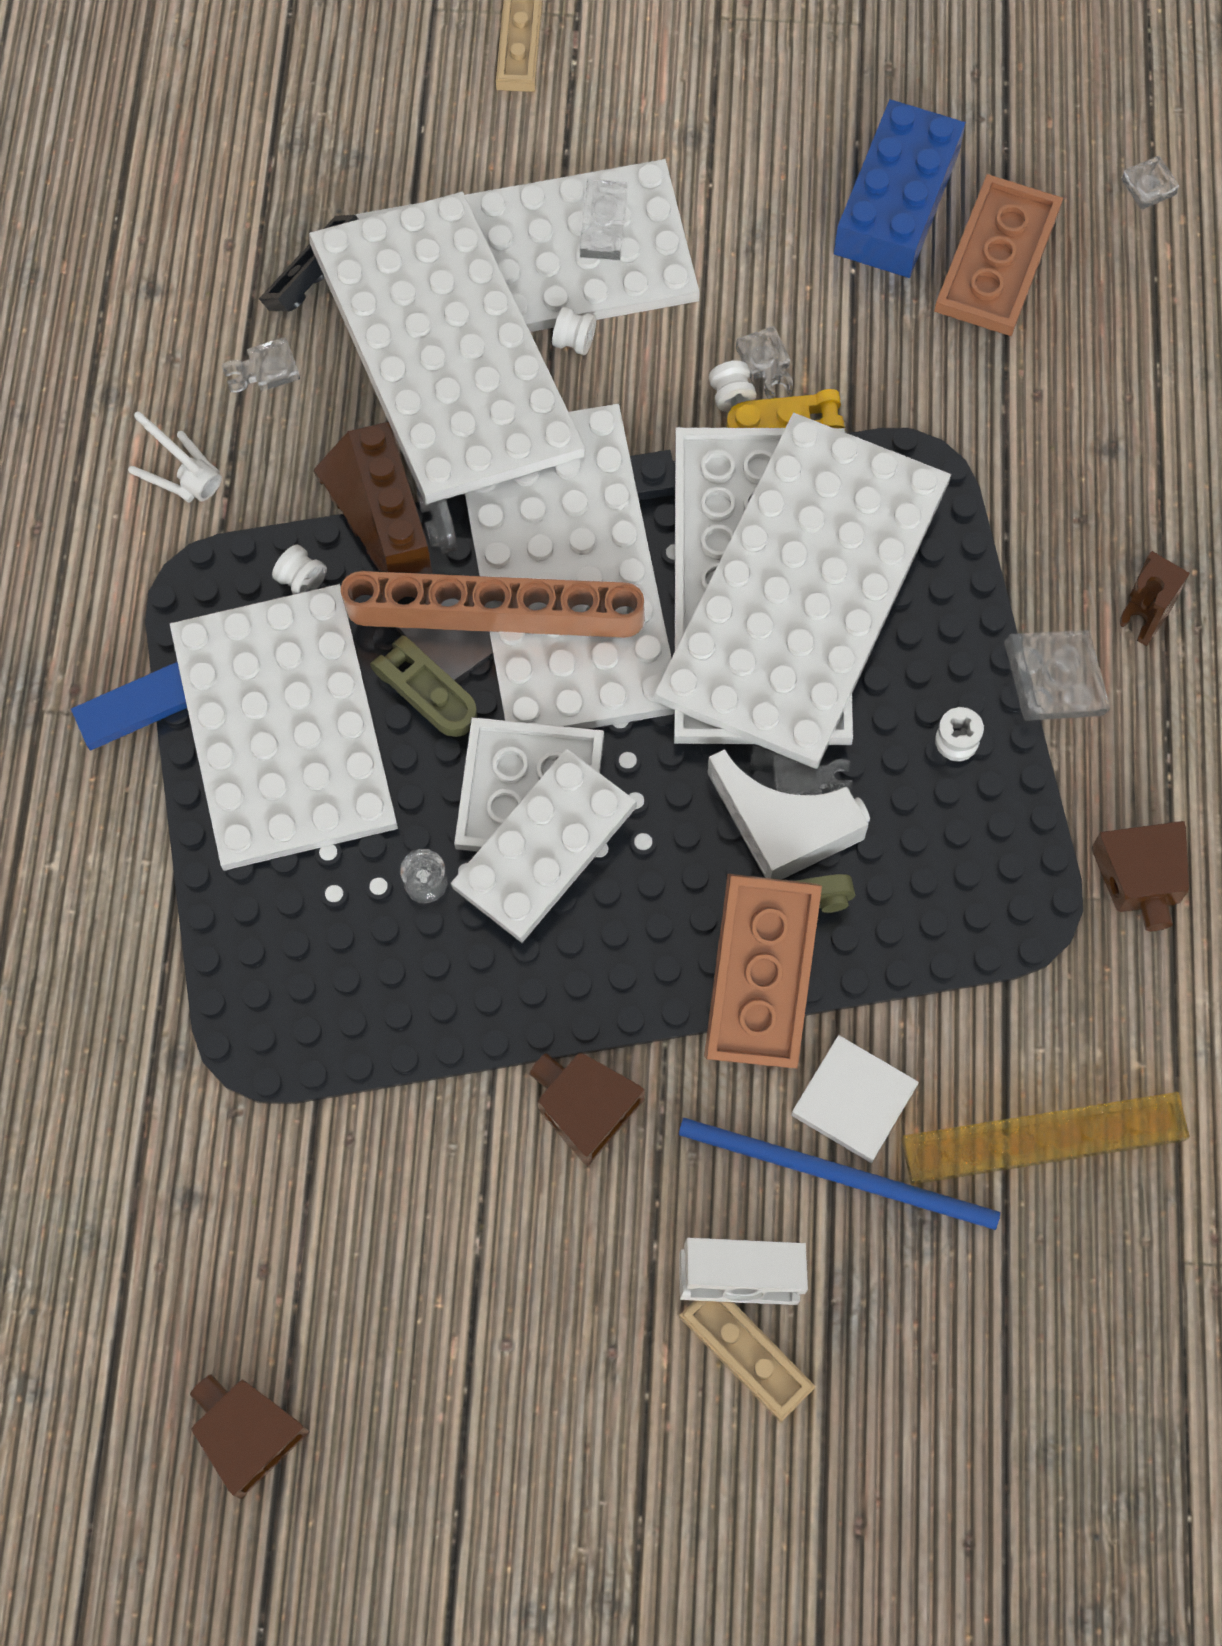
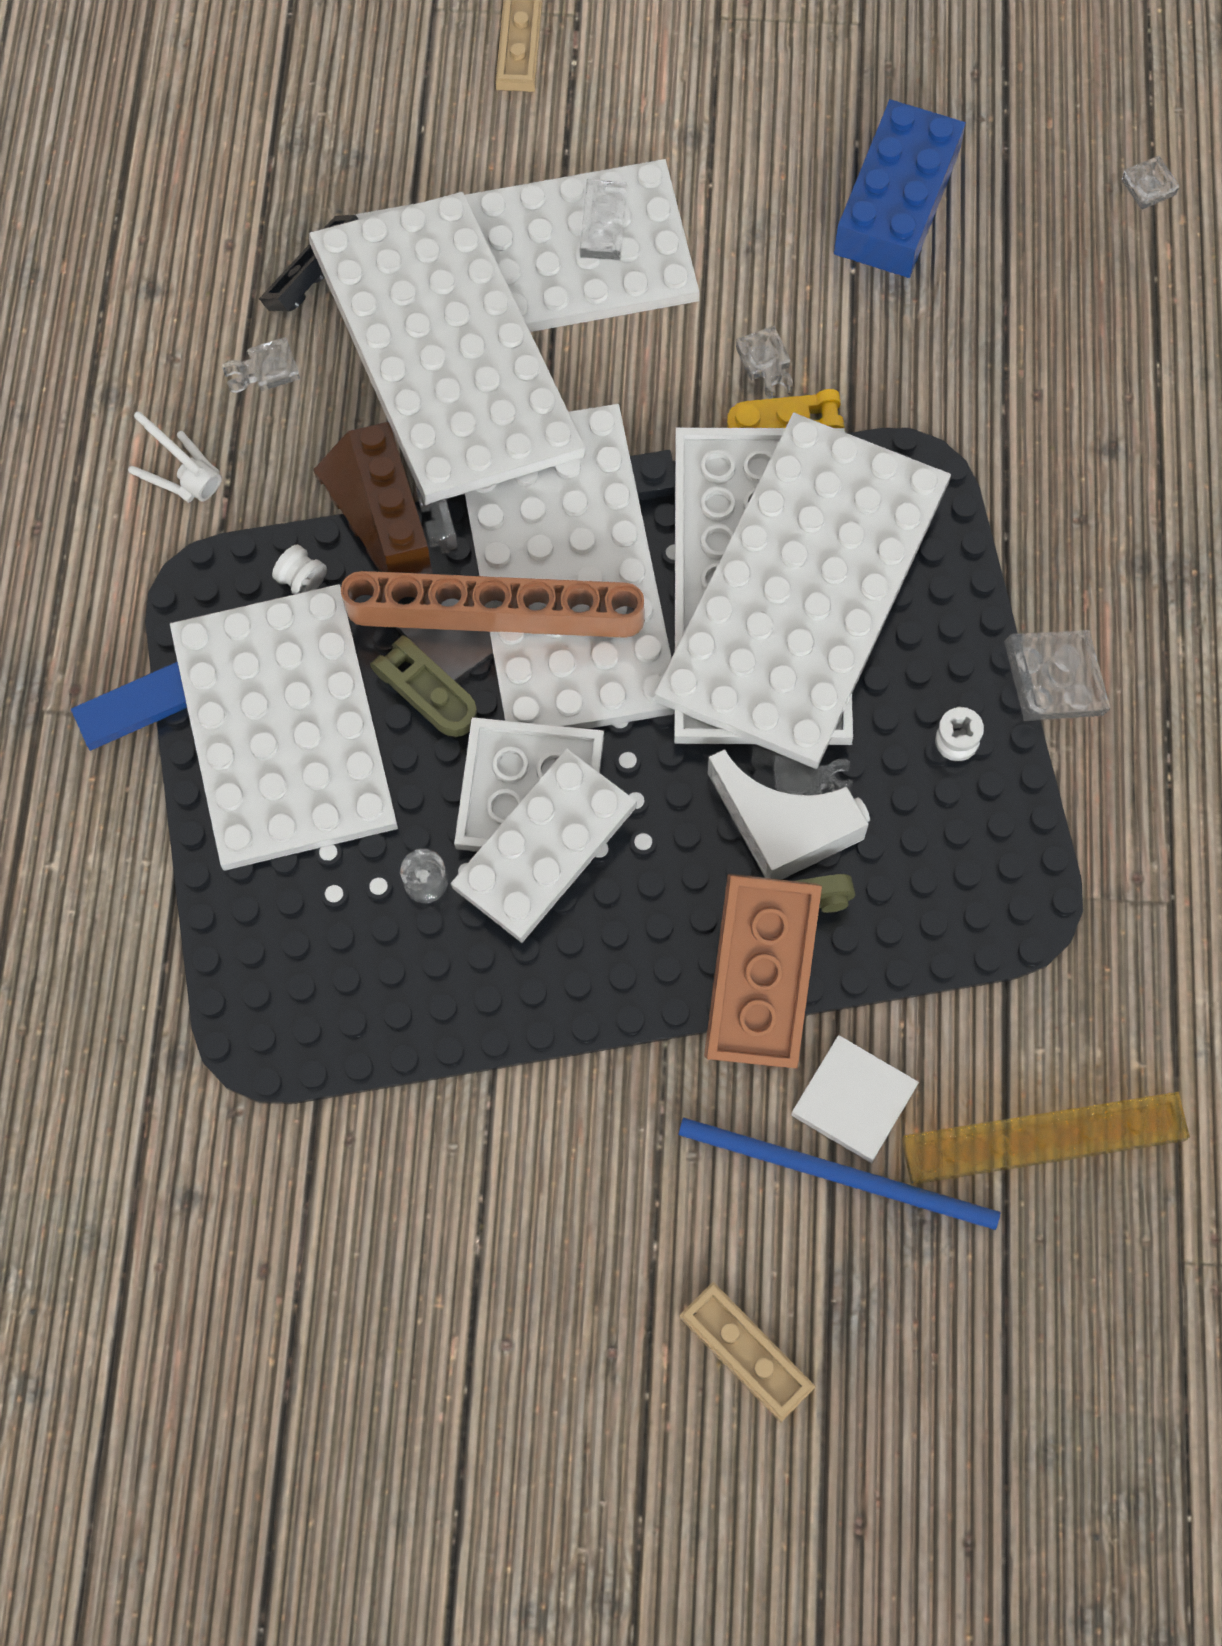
(243, 1432): reddish brown torso -> none
(574, 330): white wheel -> none
(585, 1102): reddish brown torso -> none
(731, 384): white wheel -> none
(742, 1271): white piece -> none
(998, 255): nougat plate -> none
(1145, 869): reddish brown torso -> none
(1154, 594): reddish brown hinge -> none

